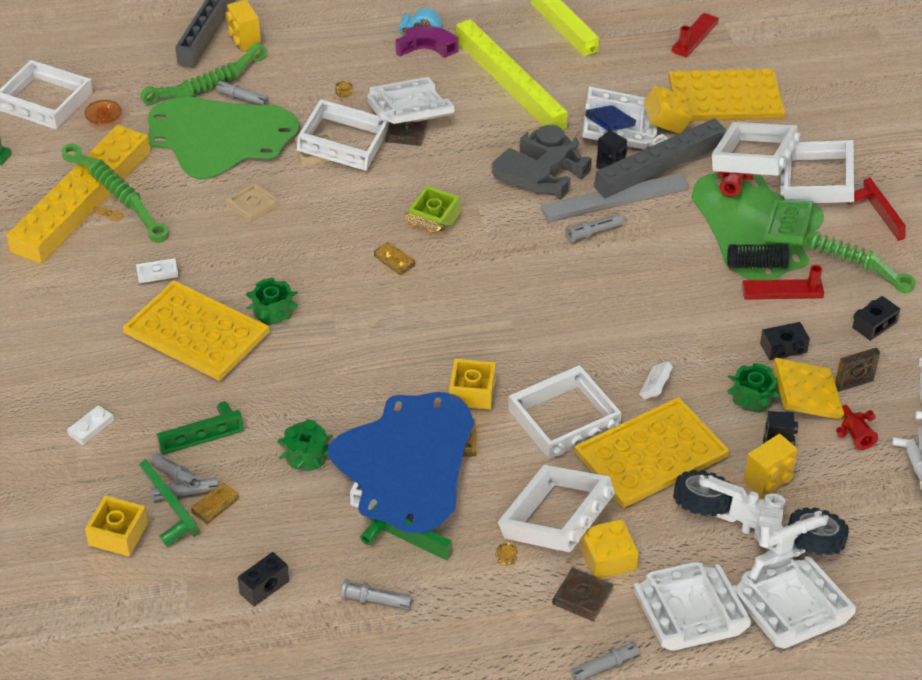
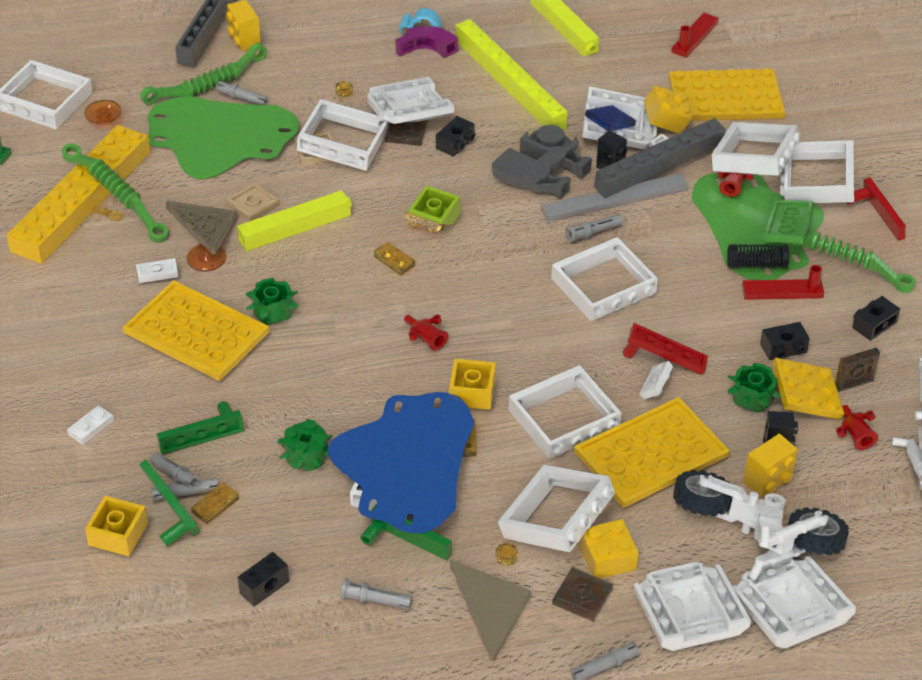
(203, 260): none -> clear orange dish
(205, 223): none -> dark tan tile
(294, 220): none -> neon yellow brick
(428, 333): none -> red piece
(455, 136): none -> black brick
(492, 604): none -> dark tan tile
(593, 257): none -> white window
(664, 347): none -> red piece

